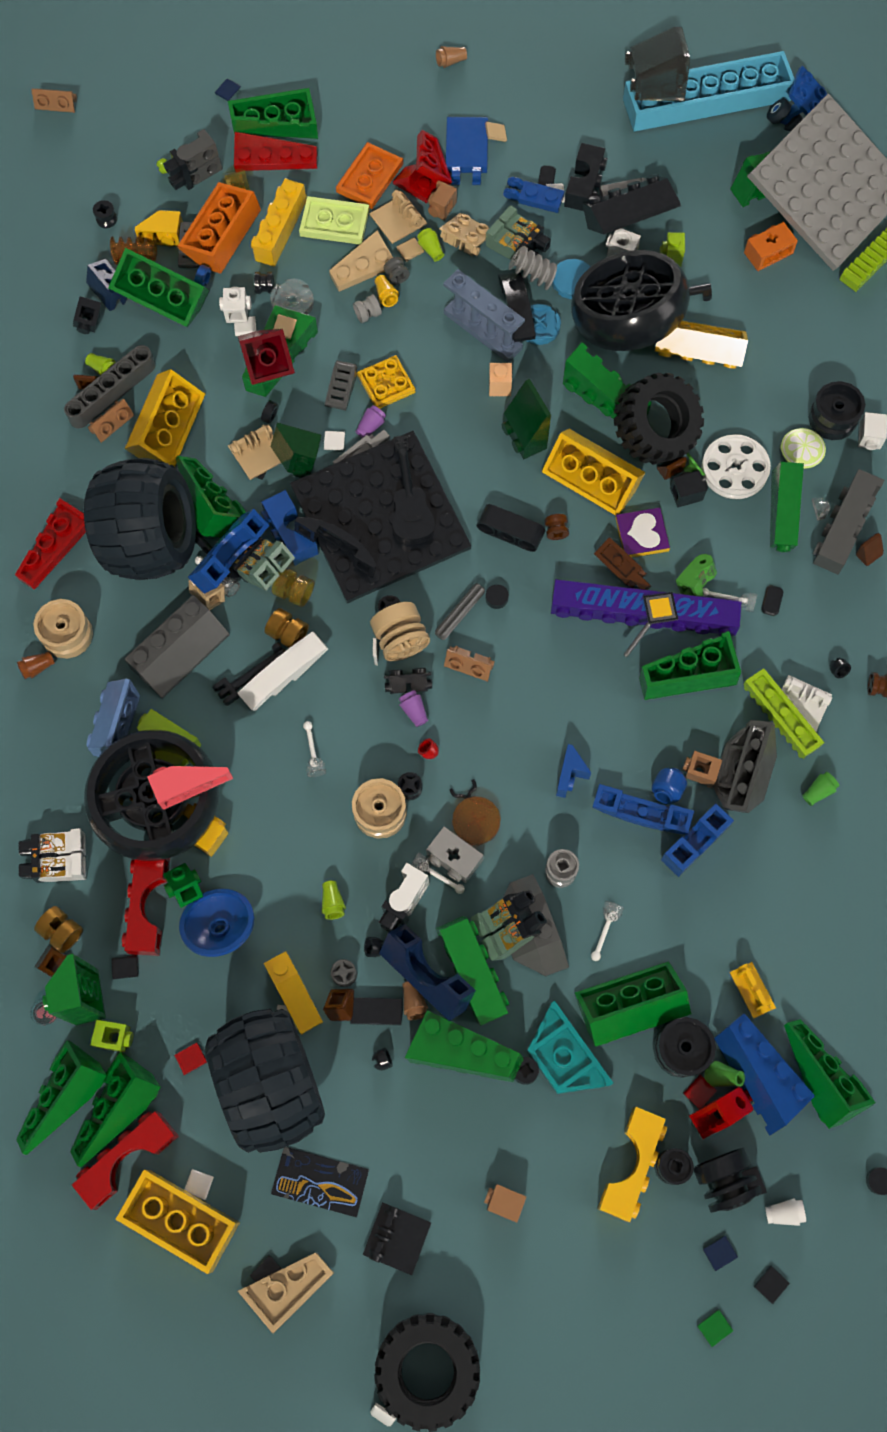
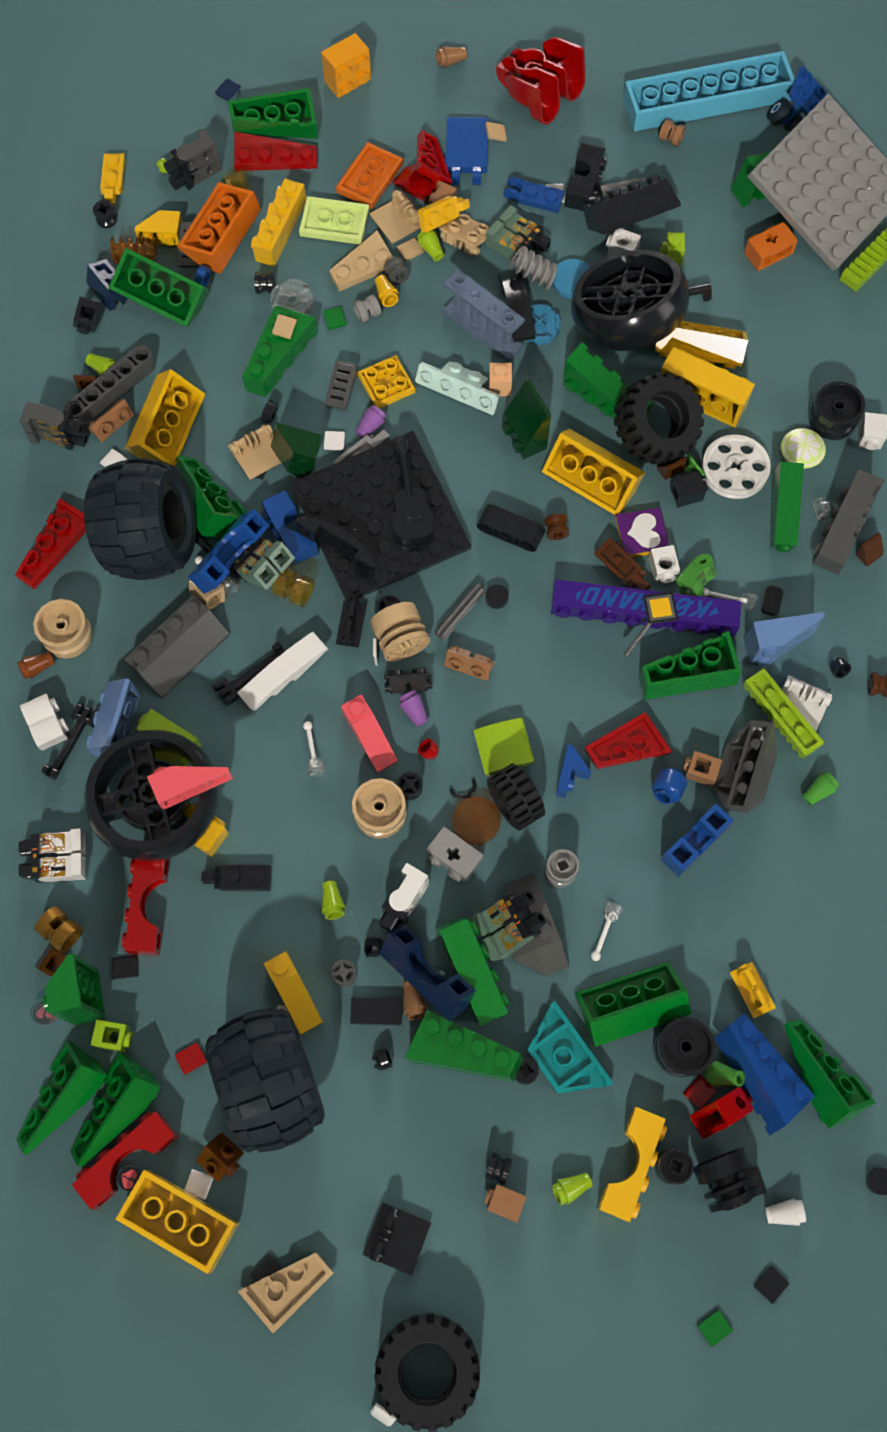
(44, 721): none -> white brick
(52, 425): none -> hips
(54, 100): medium nougat hinge -> none
(82, 720): none -> black hinge
(112, 176): none -> yellow hinge
(112, 457): none -> white piece
(128, 1177): none -> tile
(182, 885): green brick -> none
(214, 912): blue dish -> none
(220, 1157): none -> reddish brown brick
(235, 304): white brick -> none
(239, 877): none -> black hinge
(245, 327): white piece -> none
(266, 355): dark red slope -> none
(285, 628): pearl gold wheel -> none
(320, 1181): black sticker -> none
(334, 318): none -> green piece
(339, 1005): reddish brown slope -> none
(346, 65): none -> light orange brick
(351, 623): none -> black hinge
(368, 733): none -> coral slope
(421, 863): hinge -> none
(441, 212): none -> yellow hinge
(459, 384): none -> light aqua bracket
(498, 1168): none -> black wheel
(503, 744): none -> lime slope
(516, 796): none -> black tyre
(541, 78): none -> red piece
(547, 175): black piece -> none
(570, 1188): none -> lime cone
(628, 744): none -> red wing
(643, 812): blue slope -> none
(660, 67): clear smoke windscreen -> none
(667, 556): none -> white brick
(672, 132): none -> medium nougat wheel
(720, 392): none -> yellow brick
(720, 1253): dark blue piece -> none
(775, 637): none -> medium blue slope

